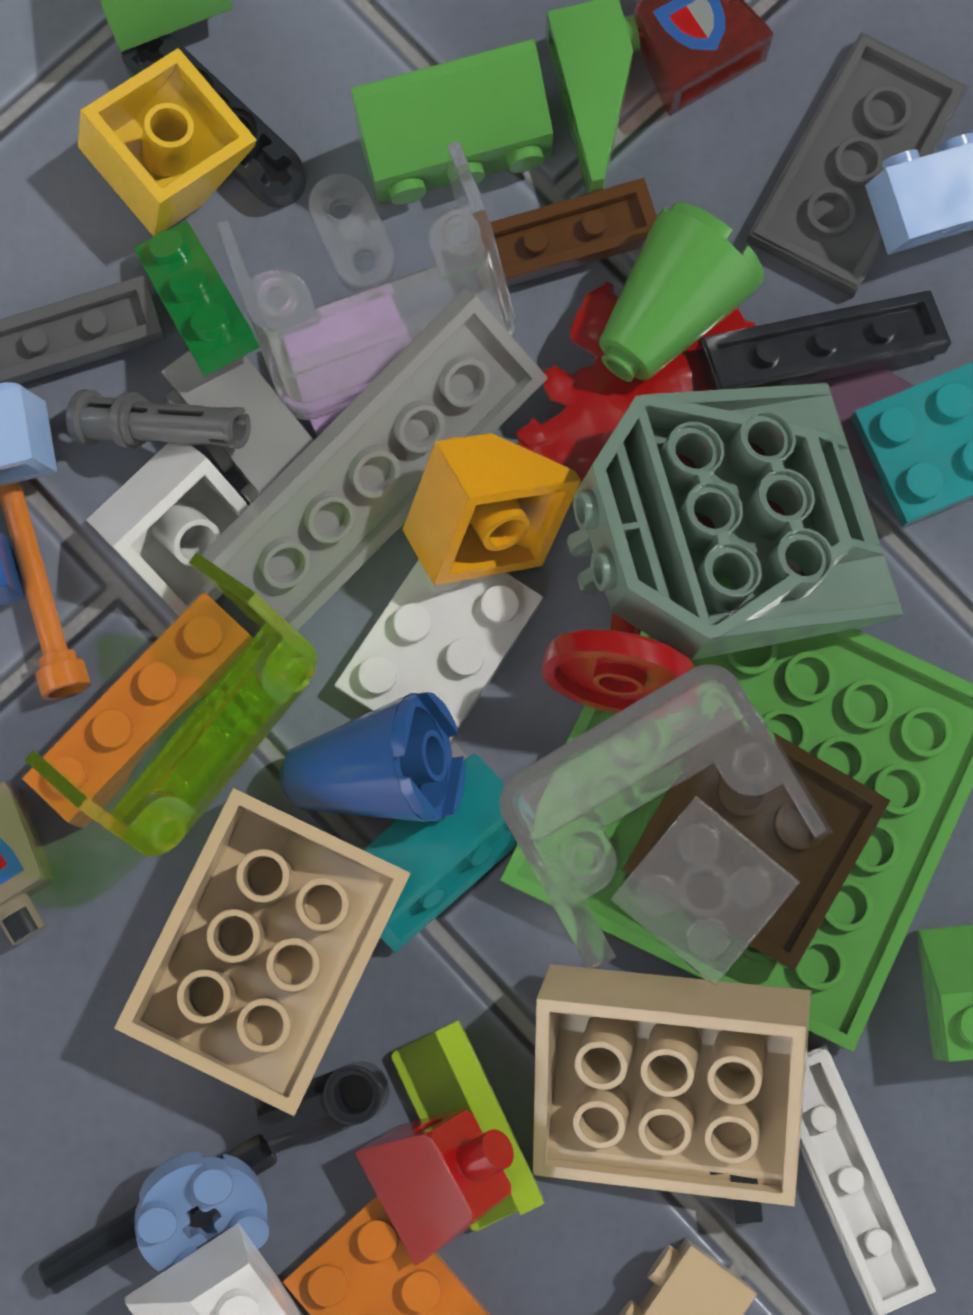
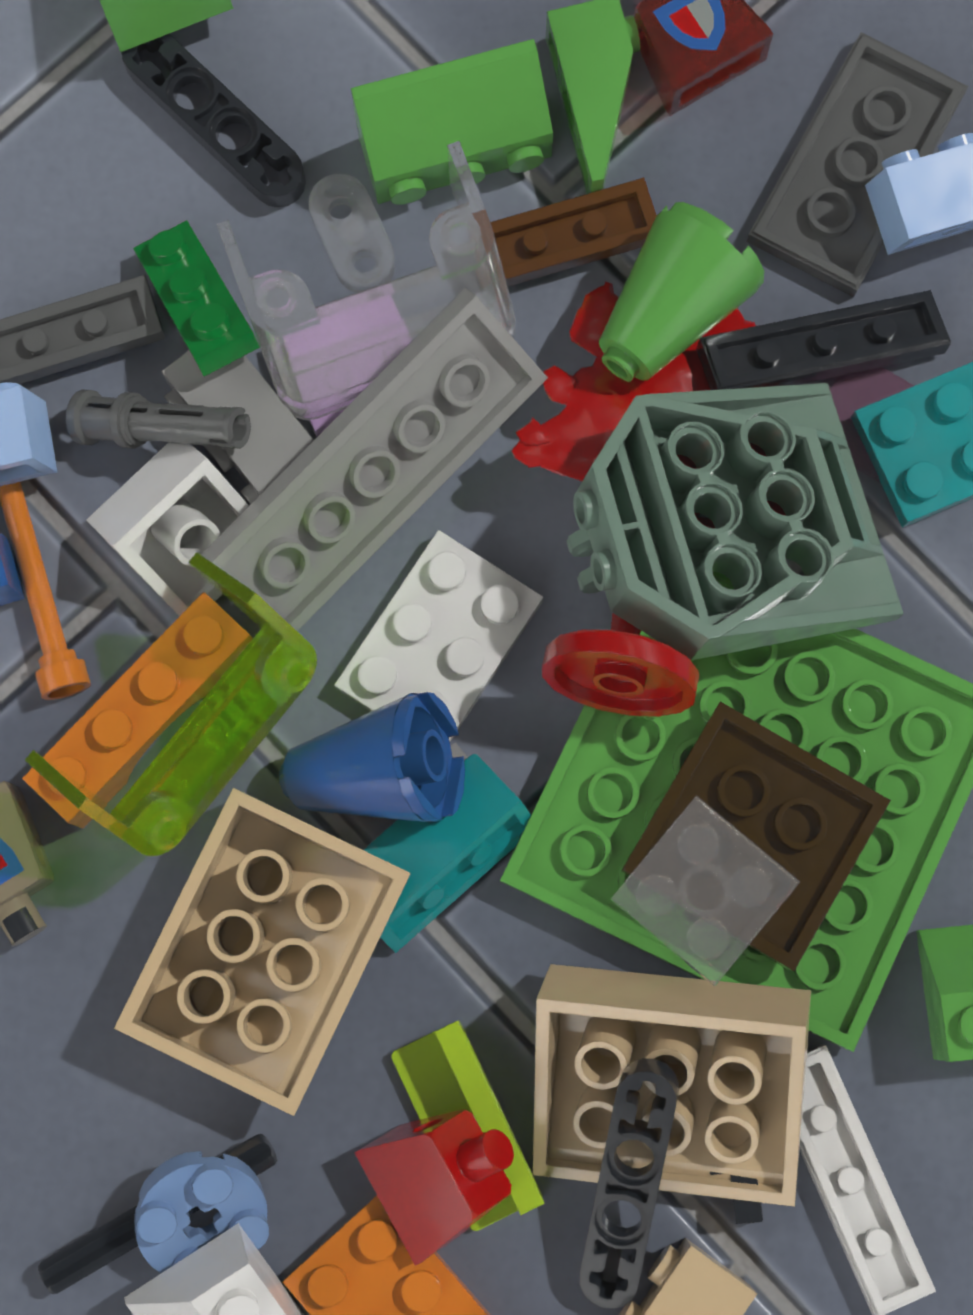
(163, 141): yellow slope -> none
(322, 1108): black piece -> none
(486, 508): light orange slope -> none
(625, 762): clear windscreen -> none
(628, 1184): none -> black beam

